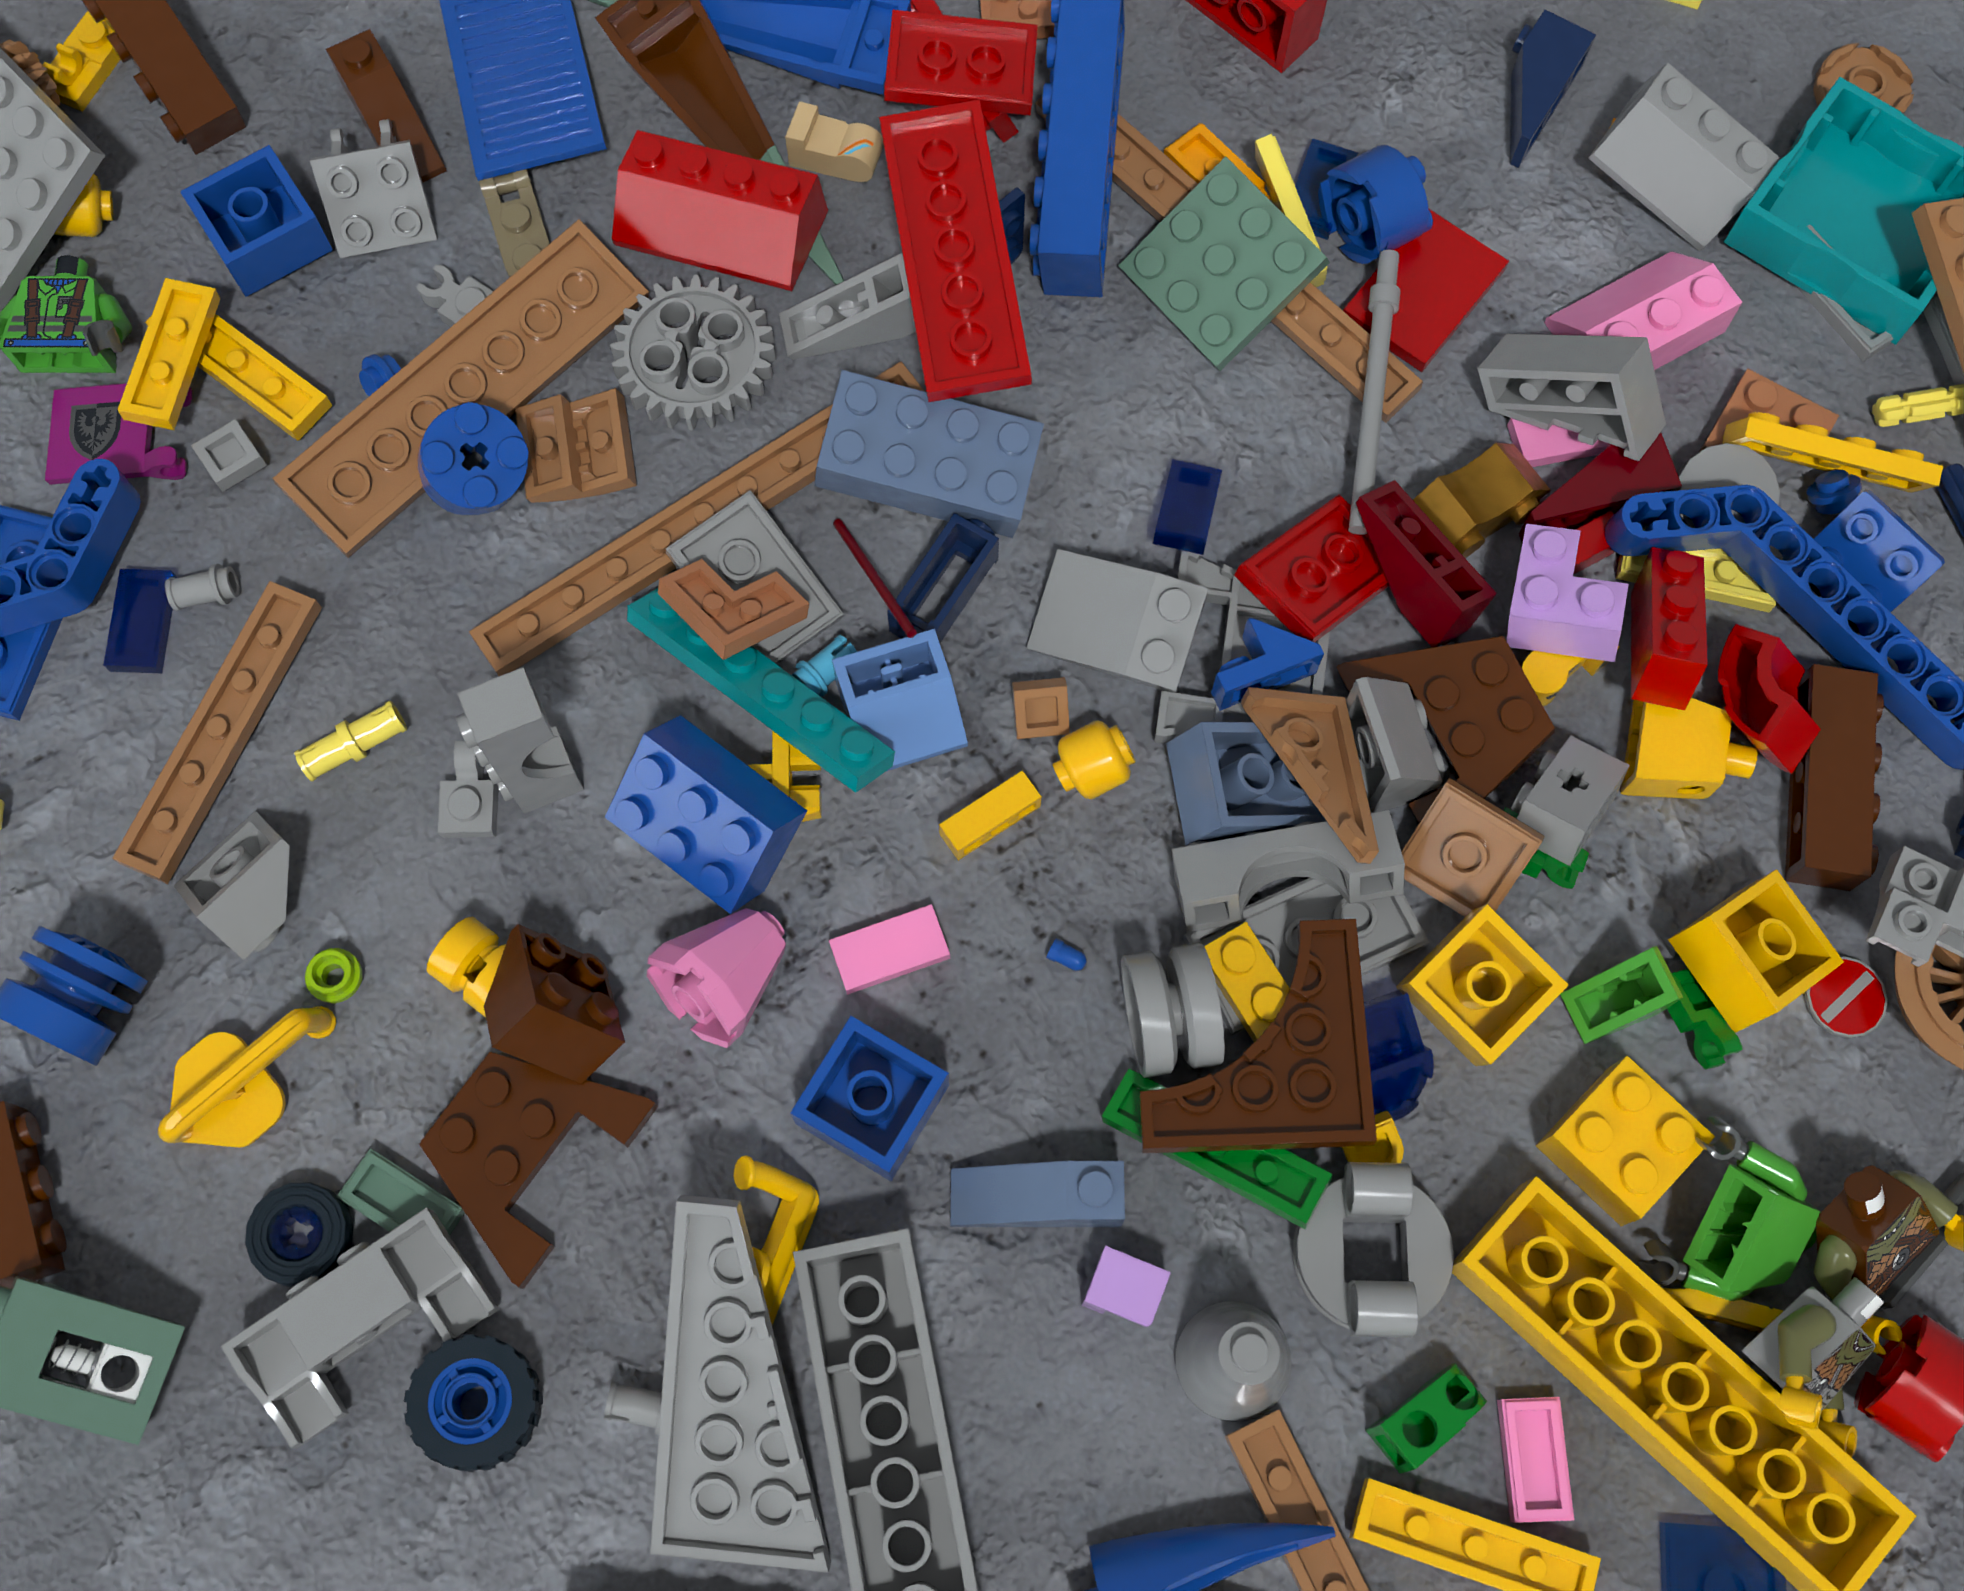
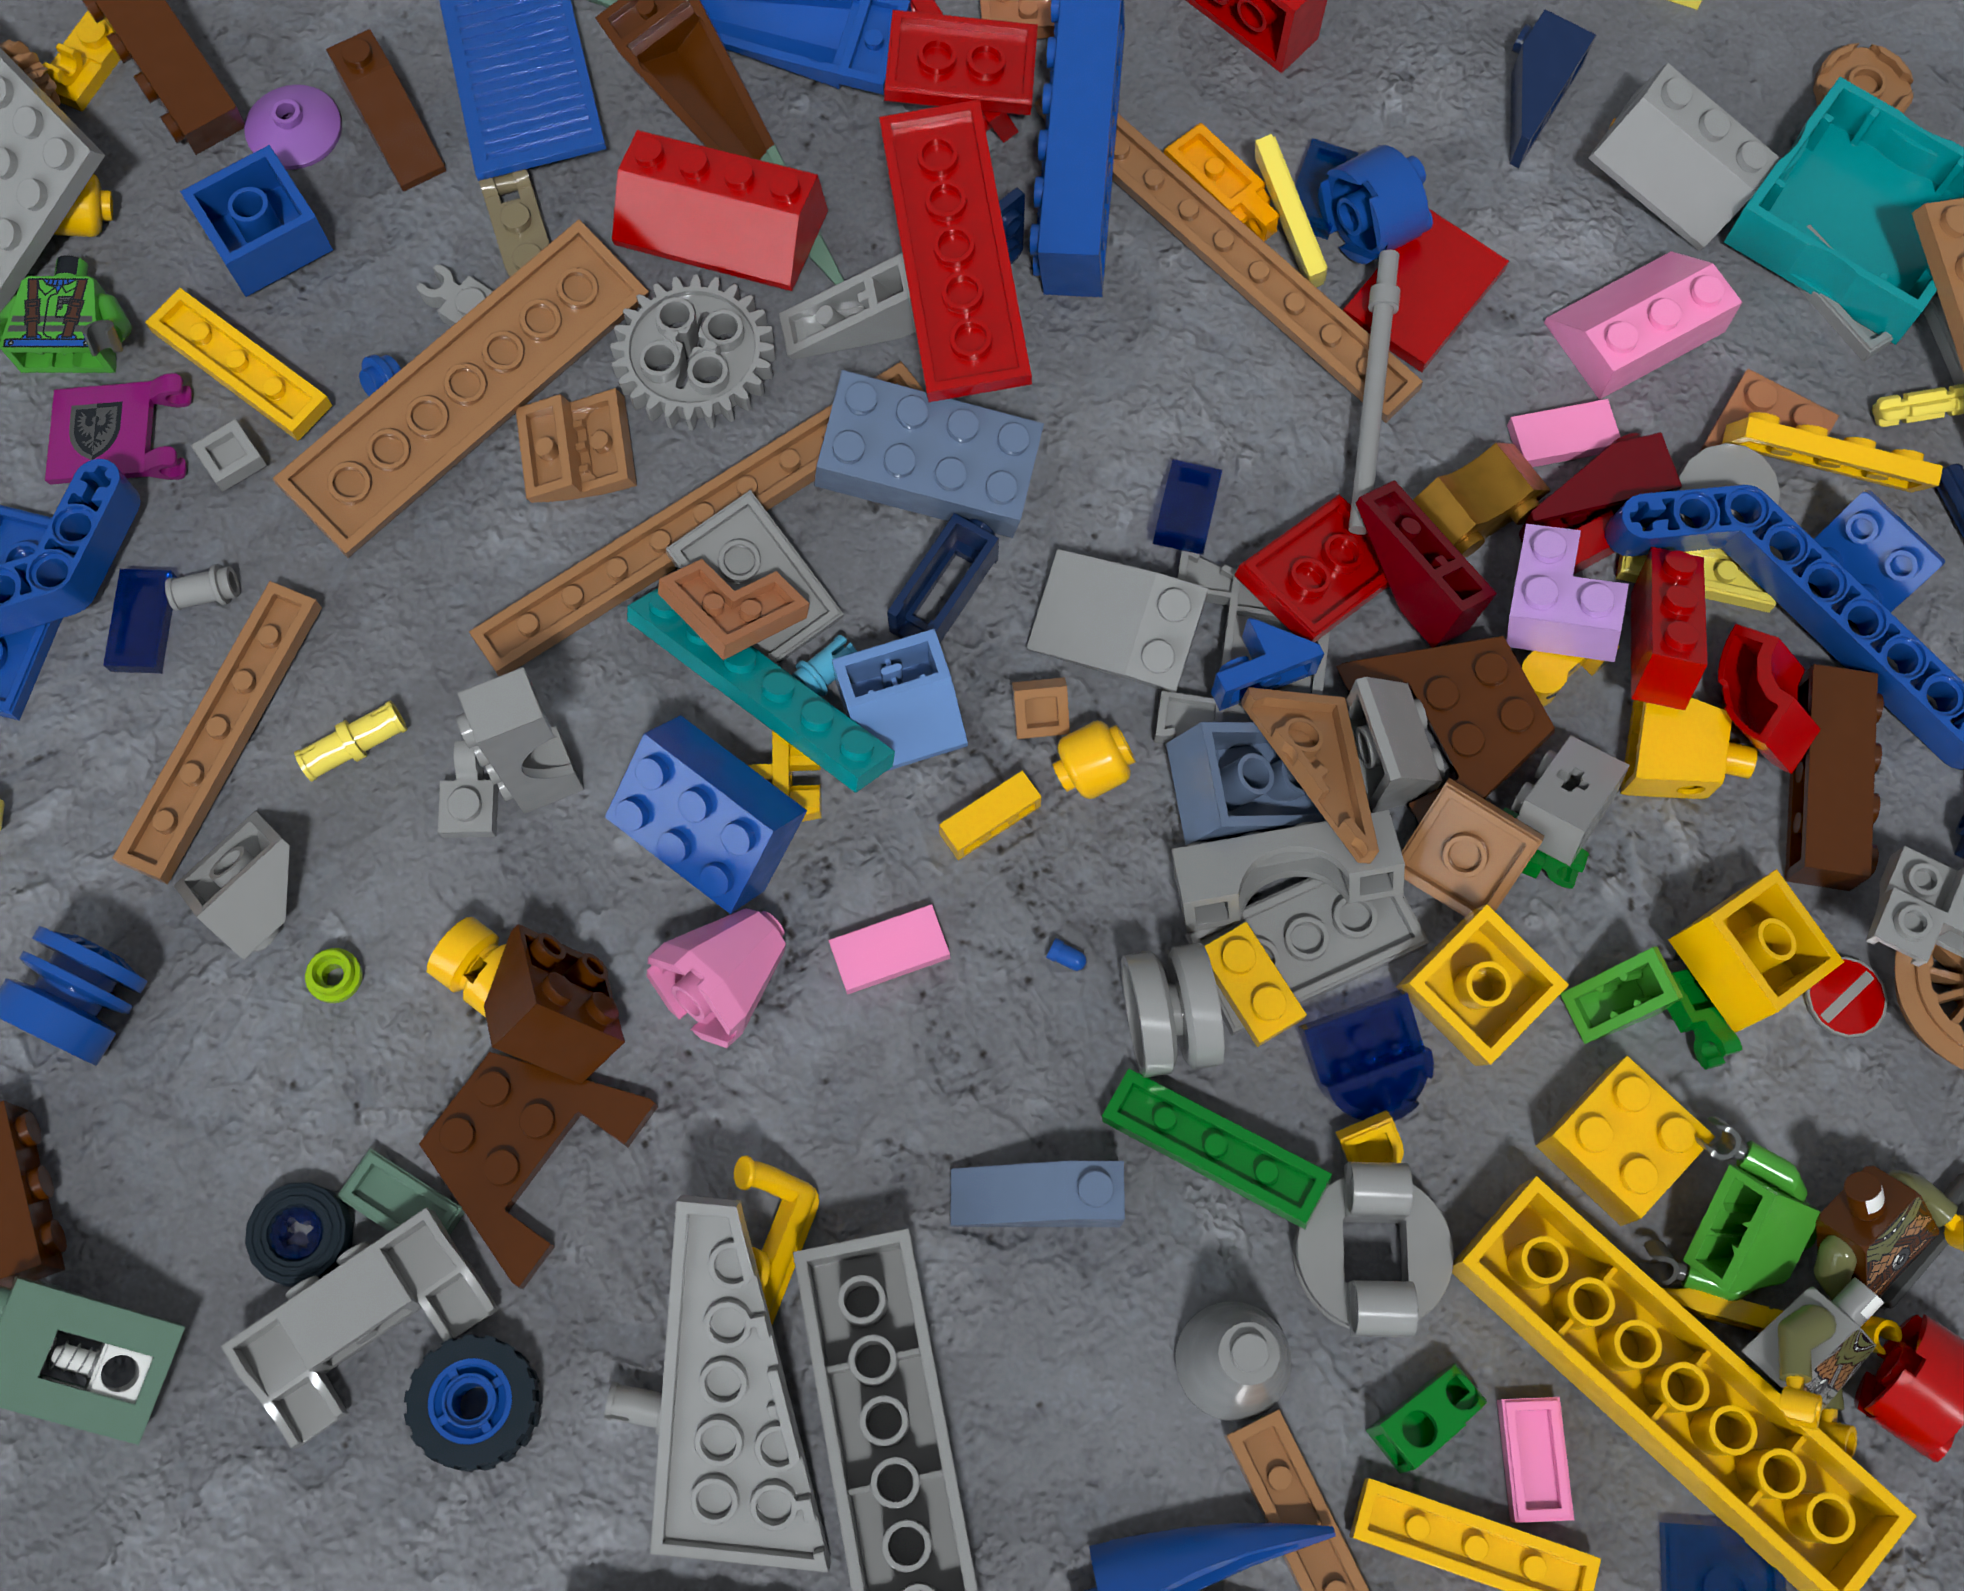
(169, 354): yellow plate -> none
(223, 1084): yellow piece -> none
(305, 136): none -> medium lavender dish
(373, 195): light grey plate -> none
(467, 430): blue brick -> none
(832, 145): tan leg -> none
(870, 1098): blue brick -> none
(875, 579): dark red axle -> none
(1126, 1287): lavender panel -> none
(1223, 263): sand green plate -> none
(1298, 1081): reddish brown plate -> none
(1580, 384): light grey wedge -> none
(1833, 491): blue plate -> none

